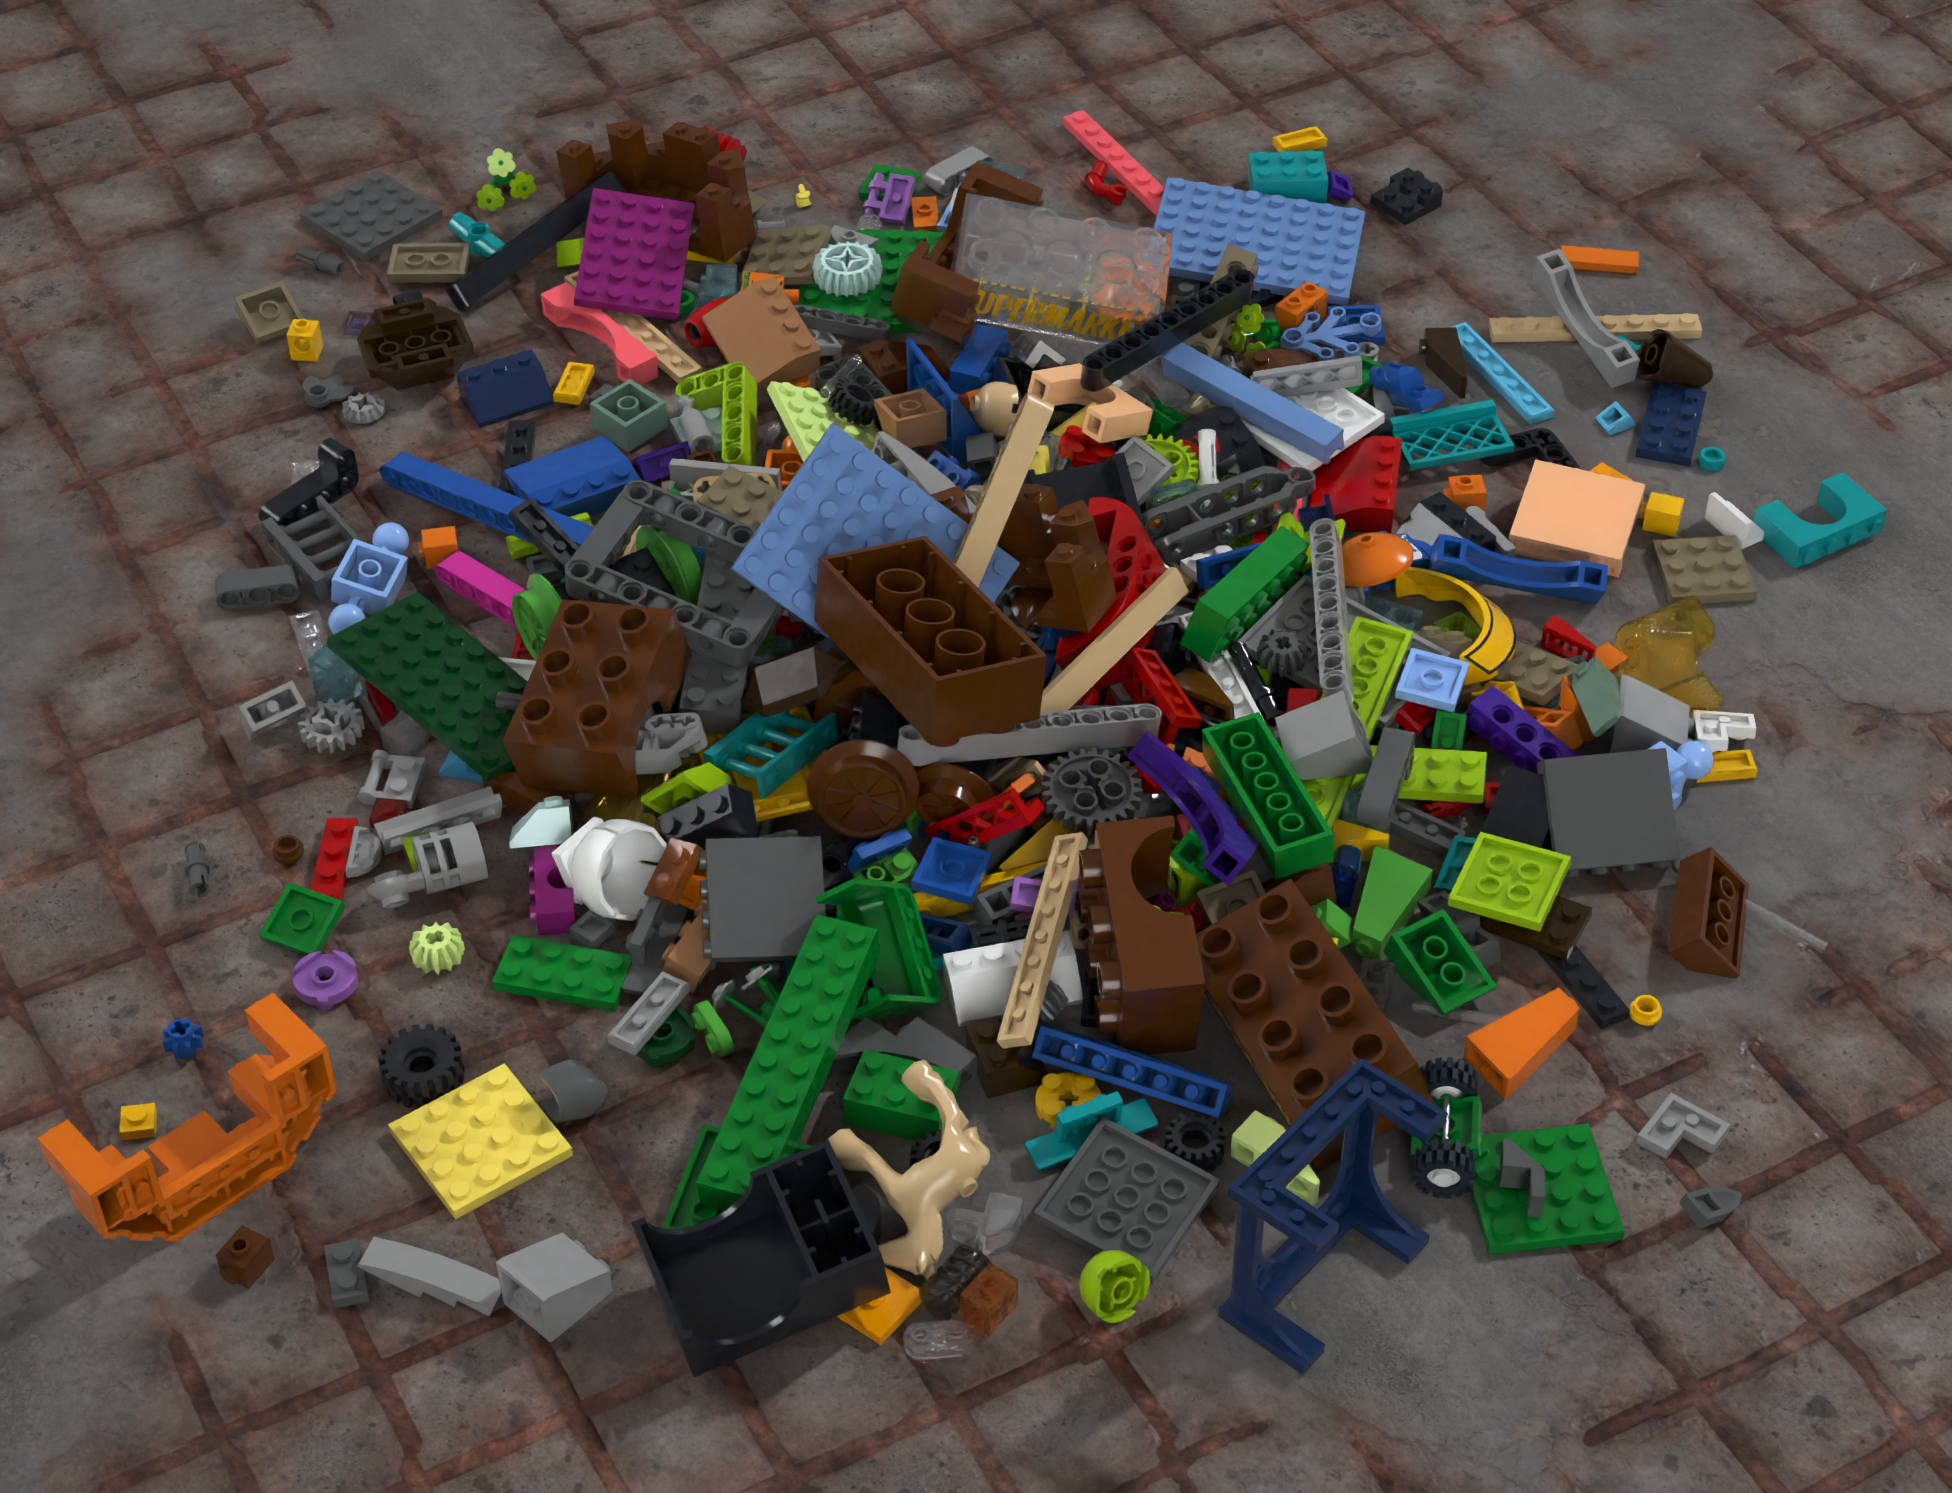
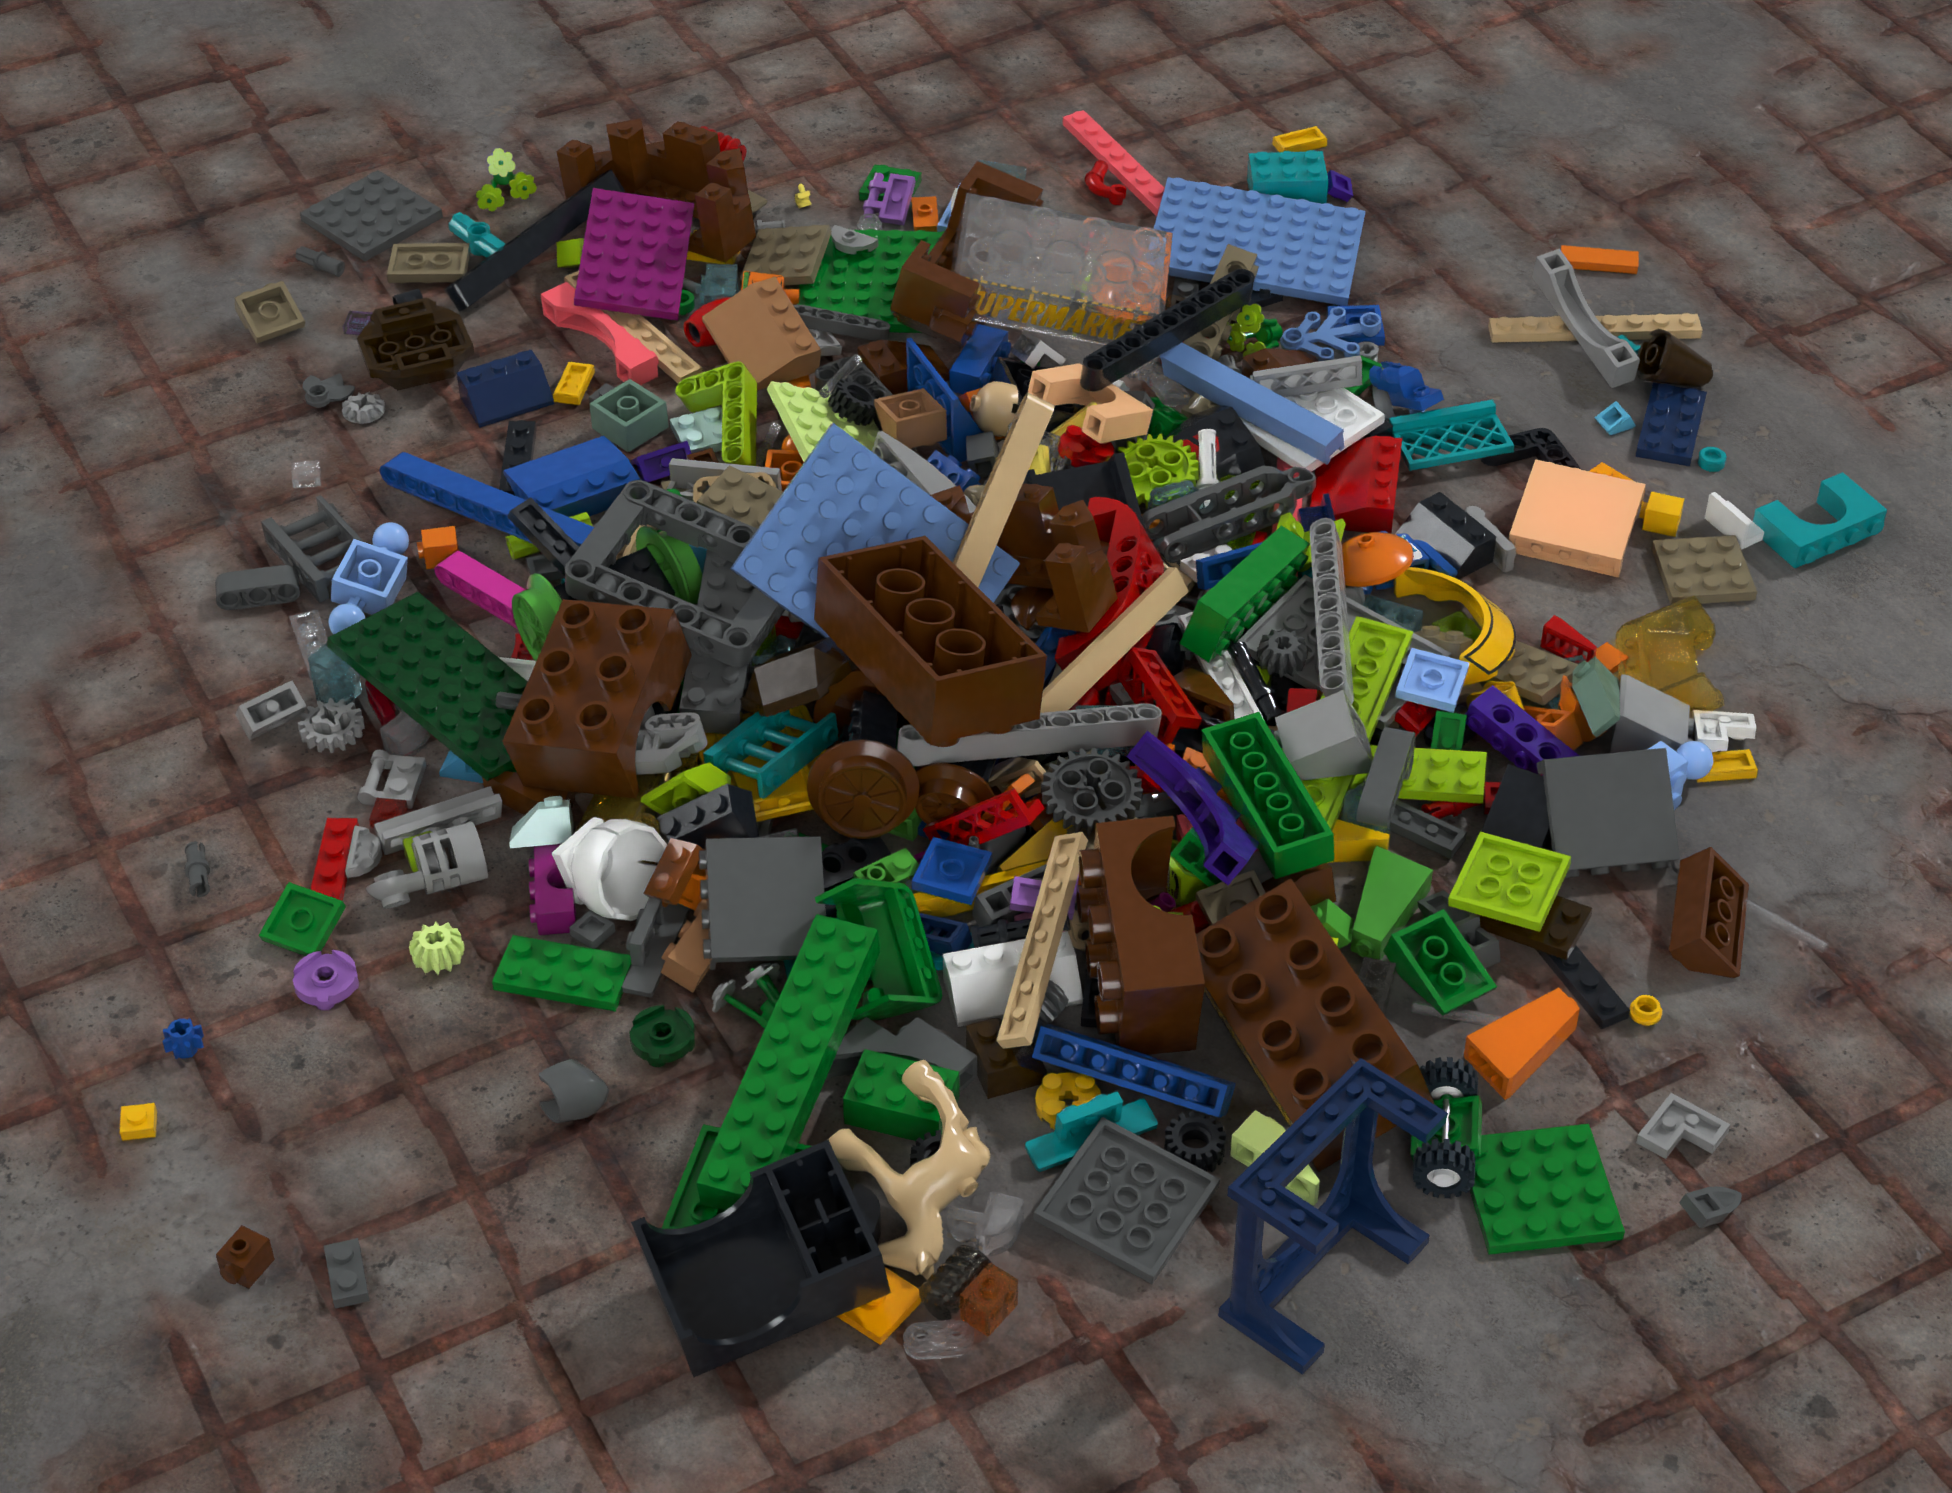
(200, 1162): orange brick -> none
(288, 849): reddish brown plate -> none
(305, 340): yellow brick -> none
(332, 481): black beam -> none
(419, 1048): black tyre -> none
(431, 1273): light grey slope -> none
(480, 1140): light yellow plate -> none
(553, 1284): light grey slope -> none
(648, 1013): light grey tile -> none
(694, 425): light grey wheel -> none
(716, 1034): bright green plate -> none
(847, 269): light aqua gear -> none
(887, 844): blue plate -> none
(951, 172): light grey beam -> none
(1113, 1285): lime cylinder -> none
(1146, 467): light grey plate -> none
(1305, 299): orange brick -> none
(1346, 873): clear blue piece -> none
(1408, 196): black plate -> none
(1445, 357): dark brown slope -> none
(1454, 862): teal plate -> none
(1466, 491): orange brick -> none
(1502, 376): medium azure tile -> none
(1523, 1172): dark grey slope -> none
(1566, 580): blue arch -> none

